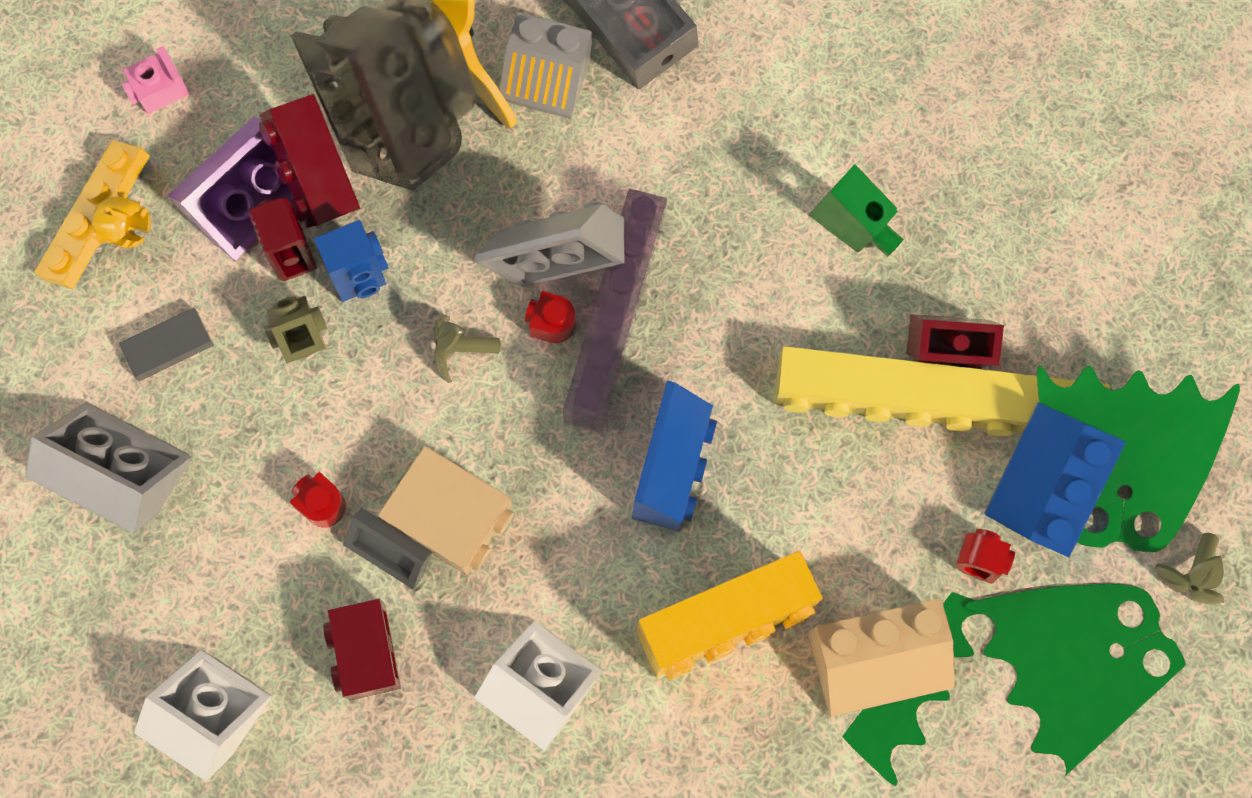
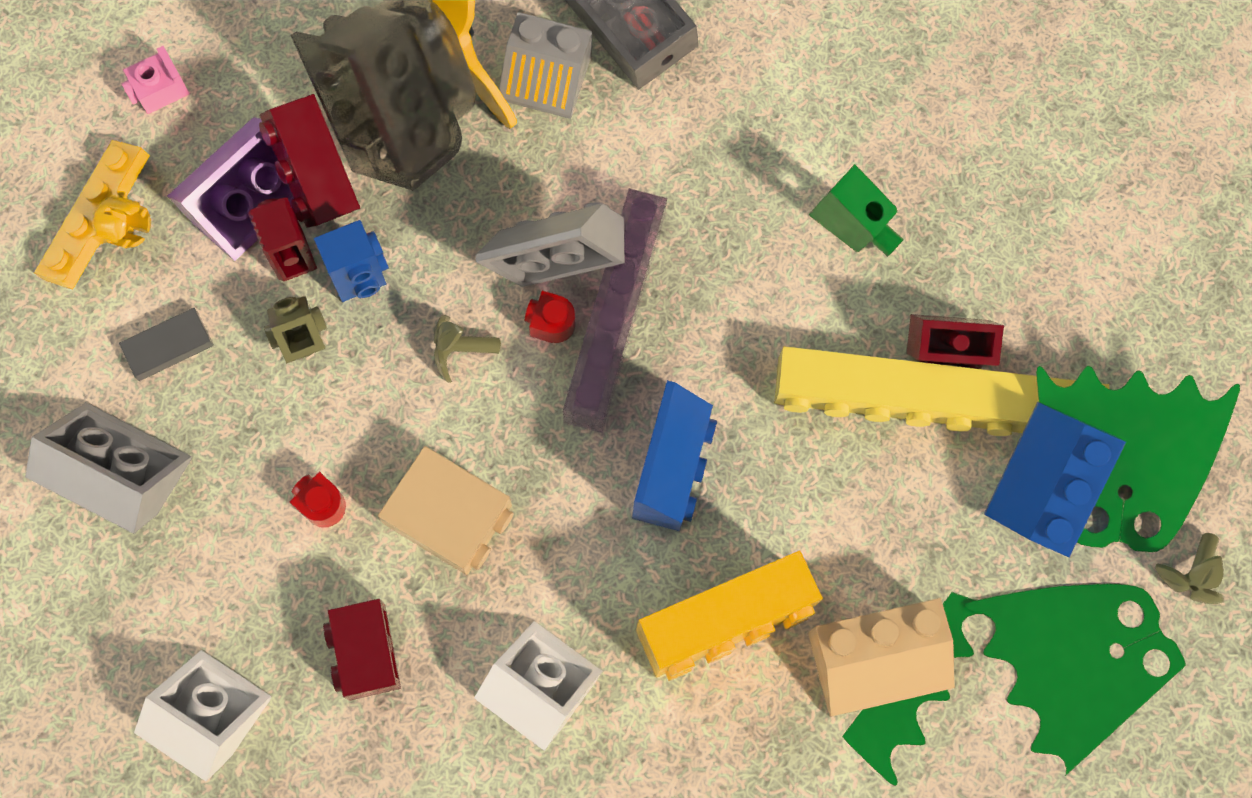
(387, 548): dark grey tile -> none
(985, 556): red plate -> none

